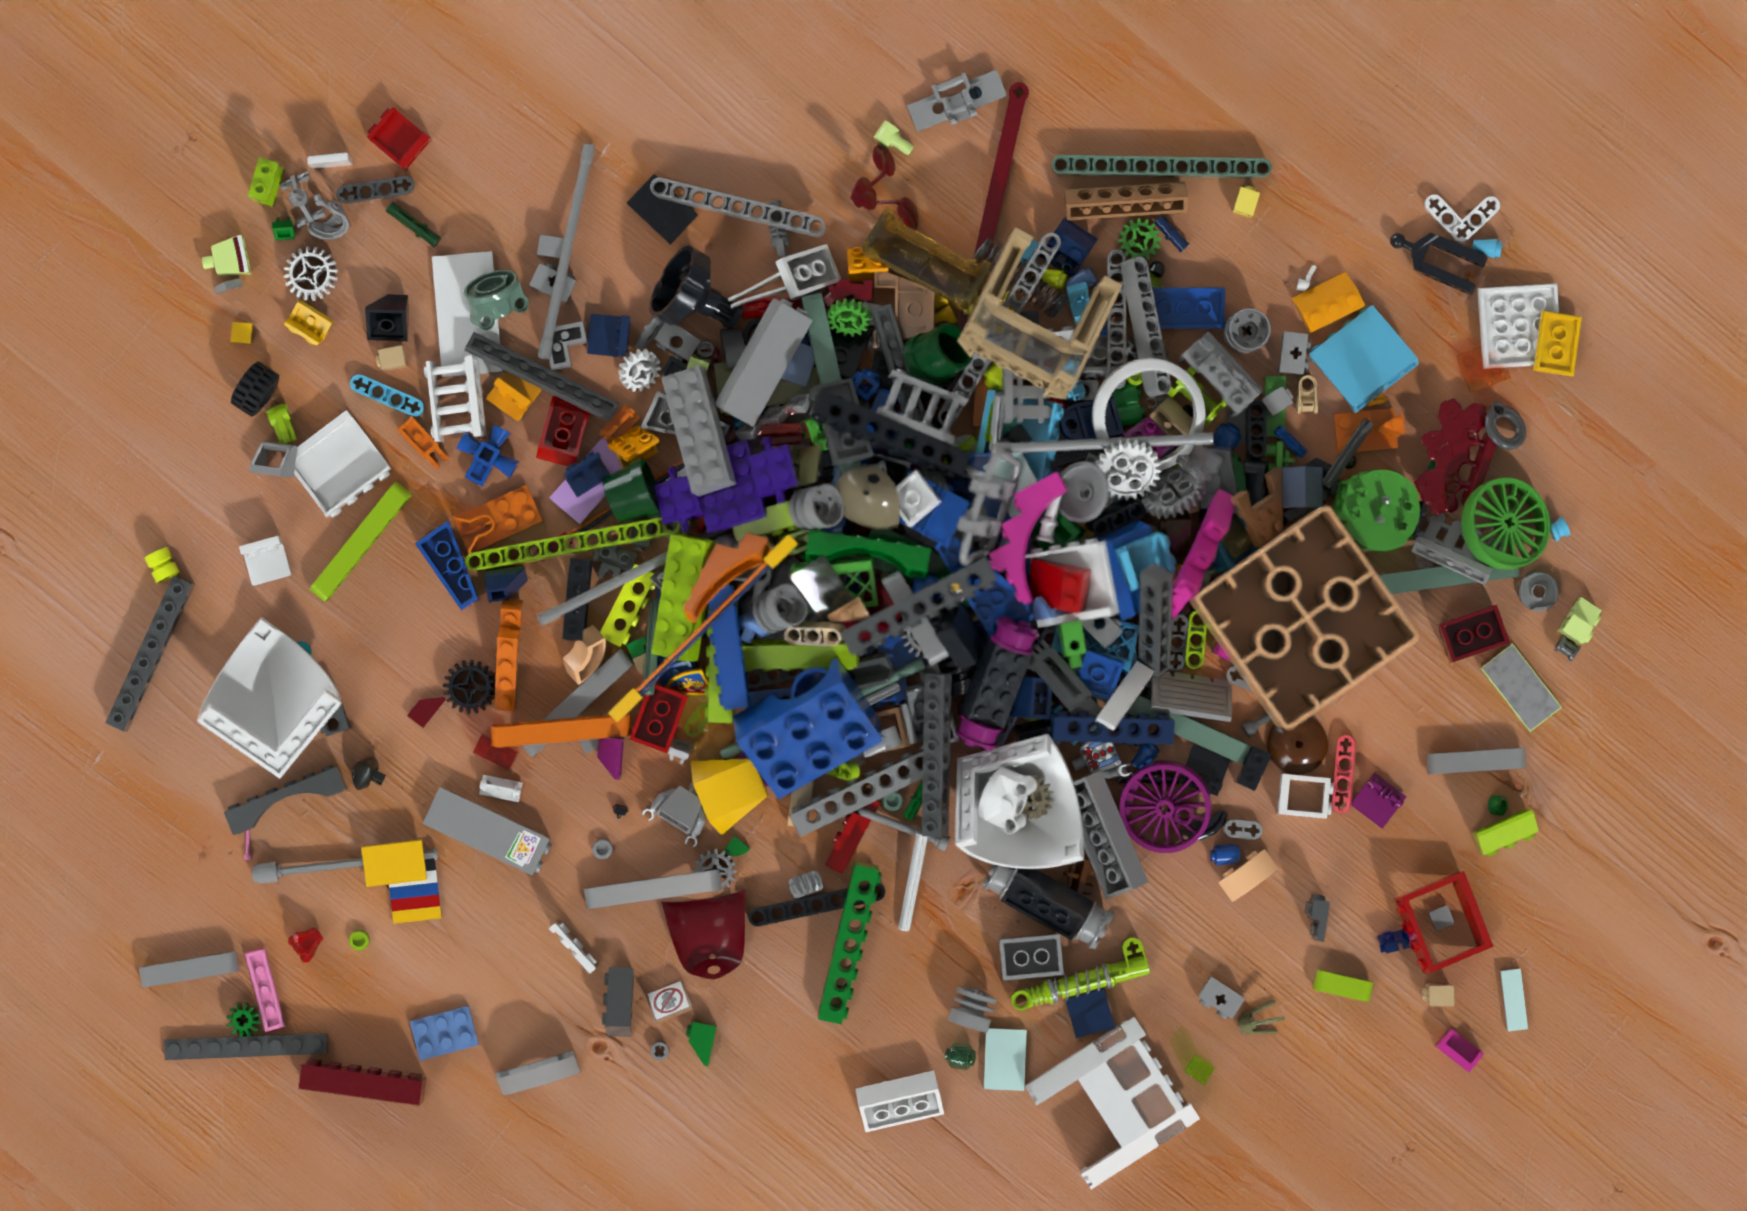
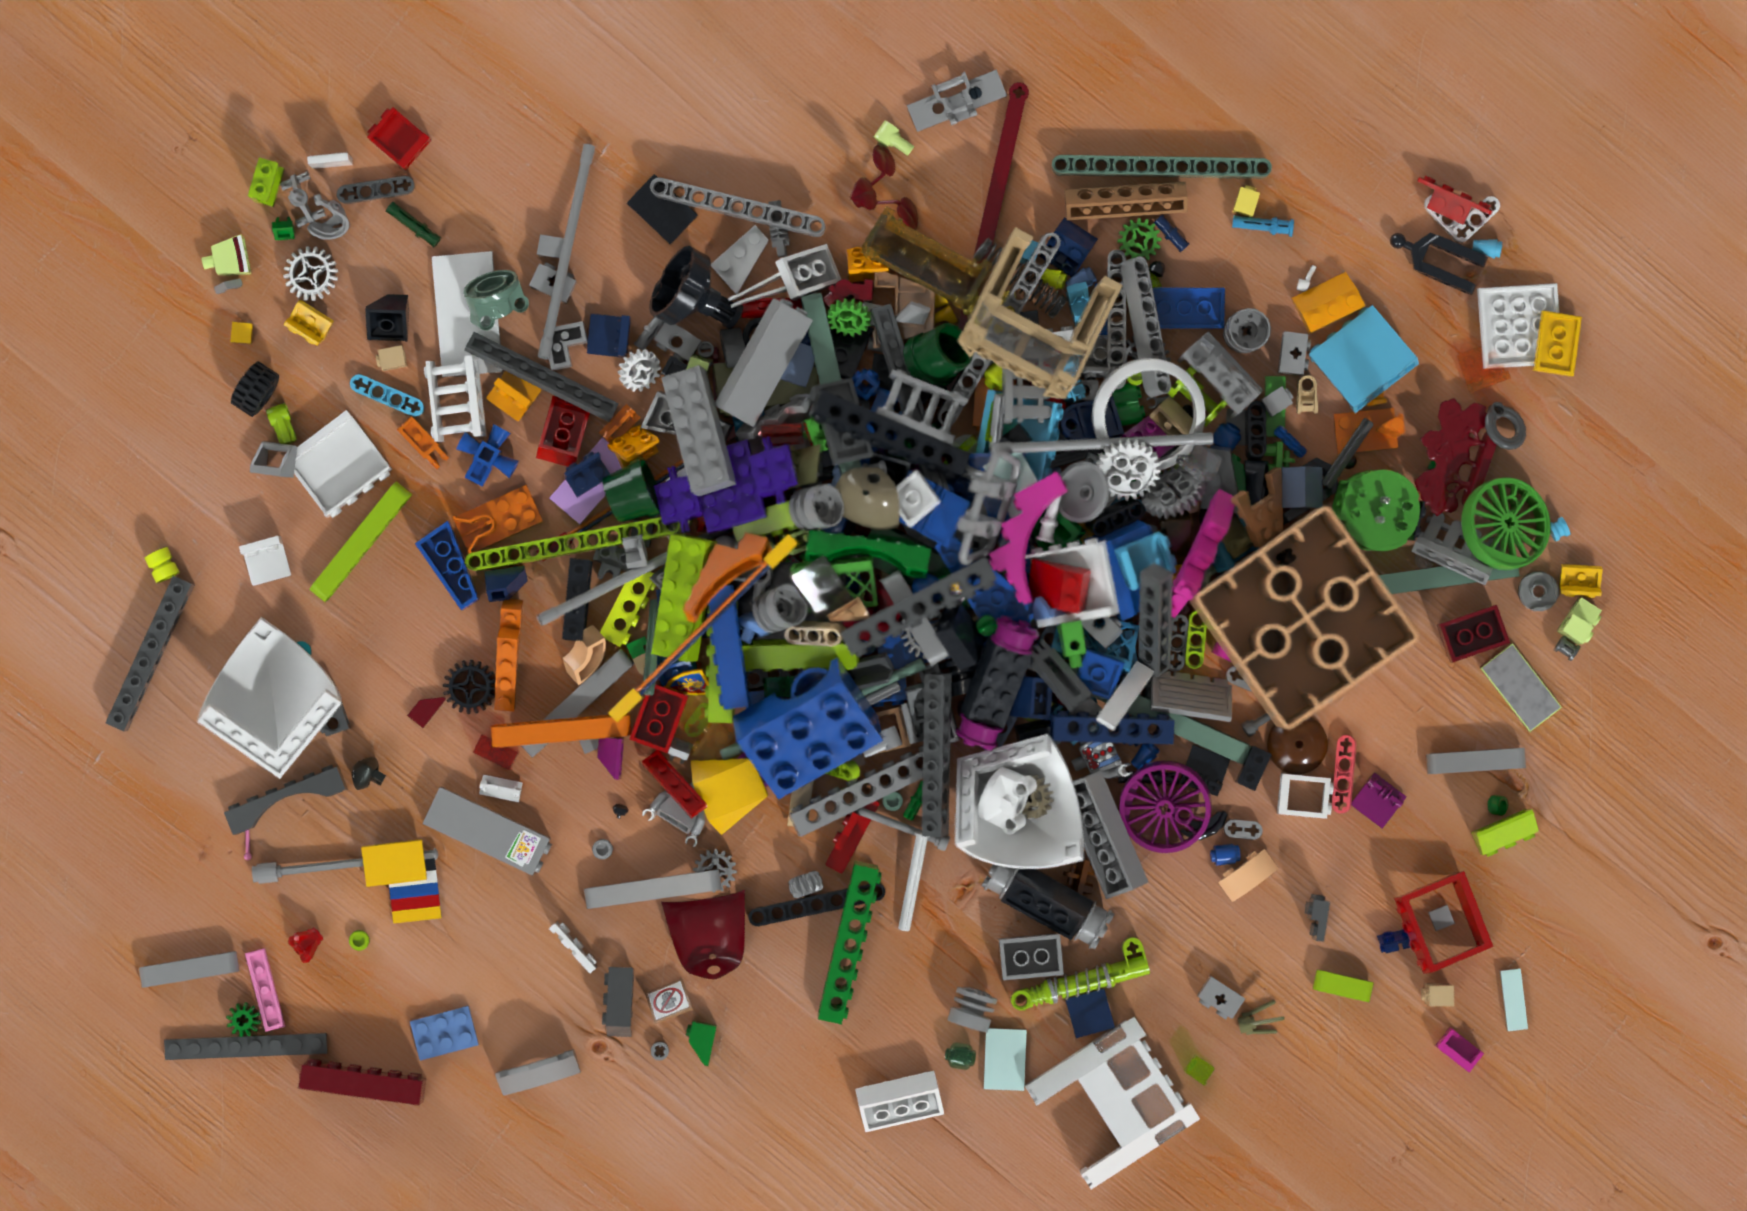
(635, 551): none -> light grey panel
(674, 784): none -> red tile
(736, 847): green tile -> none
(740, 258): none -> white wing
(779, 685): none -> dark green bracket
(913, 313): none -> light grey piece
(986, 625): none -> green tile
(1276, 225): none -> dark azure pin
(1286, 557): none -> black bush
(1450, 203): none -> red bracket
(1580, 580): none -> yellow bracket

